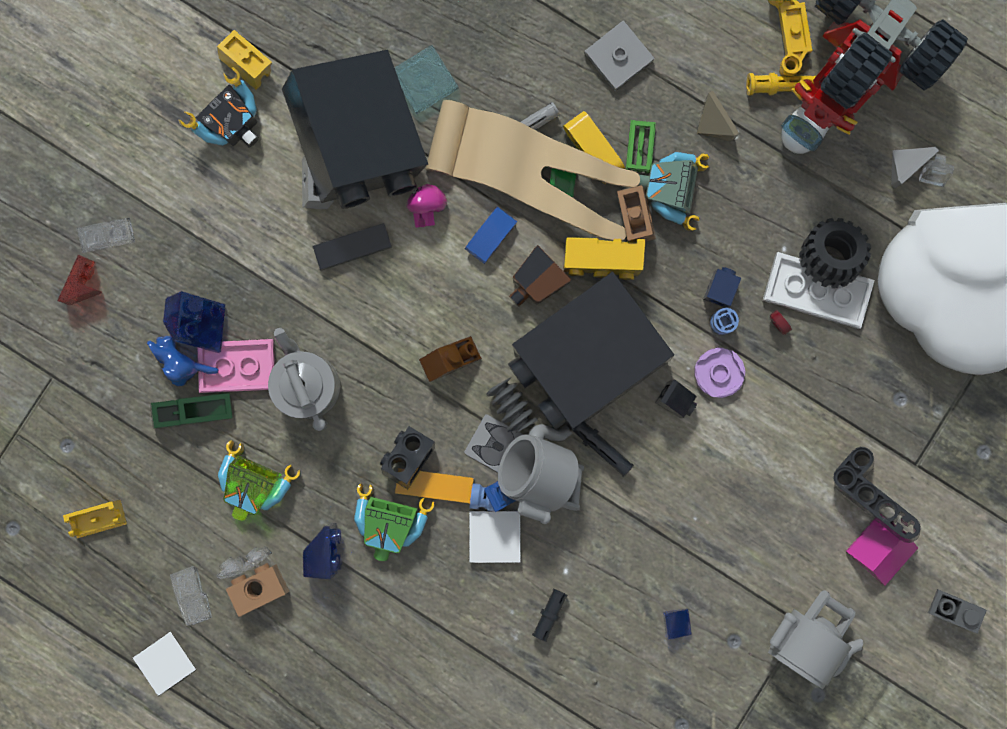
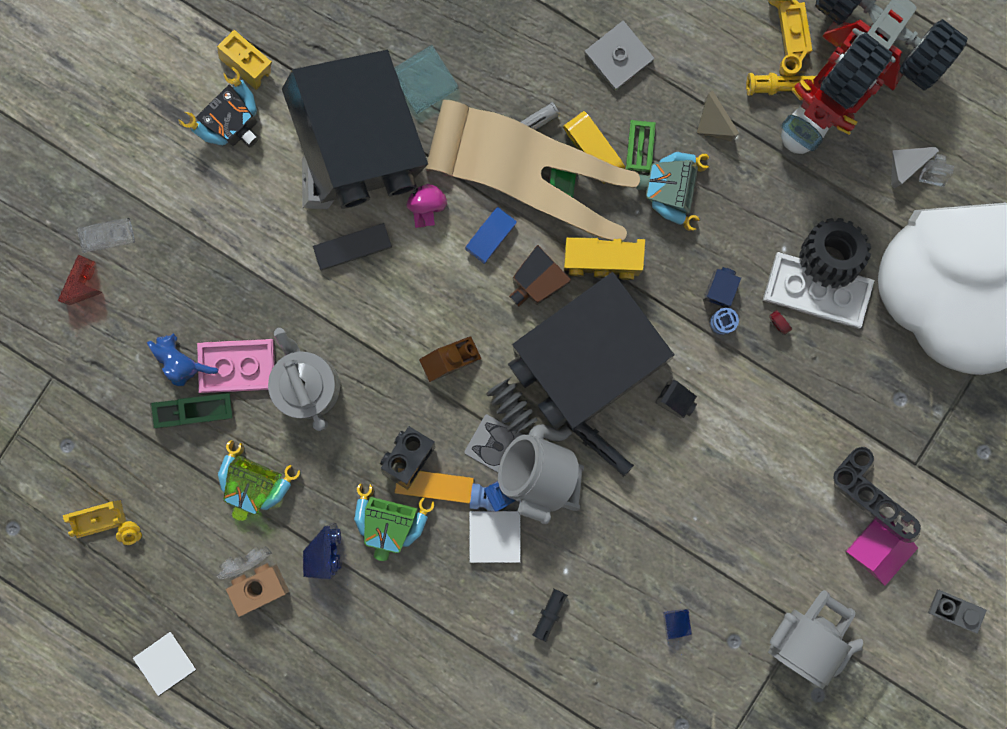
(128, 533): none -> yellow plate
(189, 596): clear slope -> none
(195, 321): clear blue slope -> none
(636, 214): medium nougat brick -> none
(719, 372): lavender tile -> none

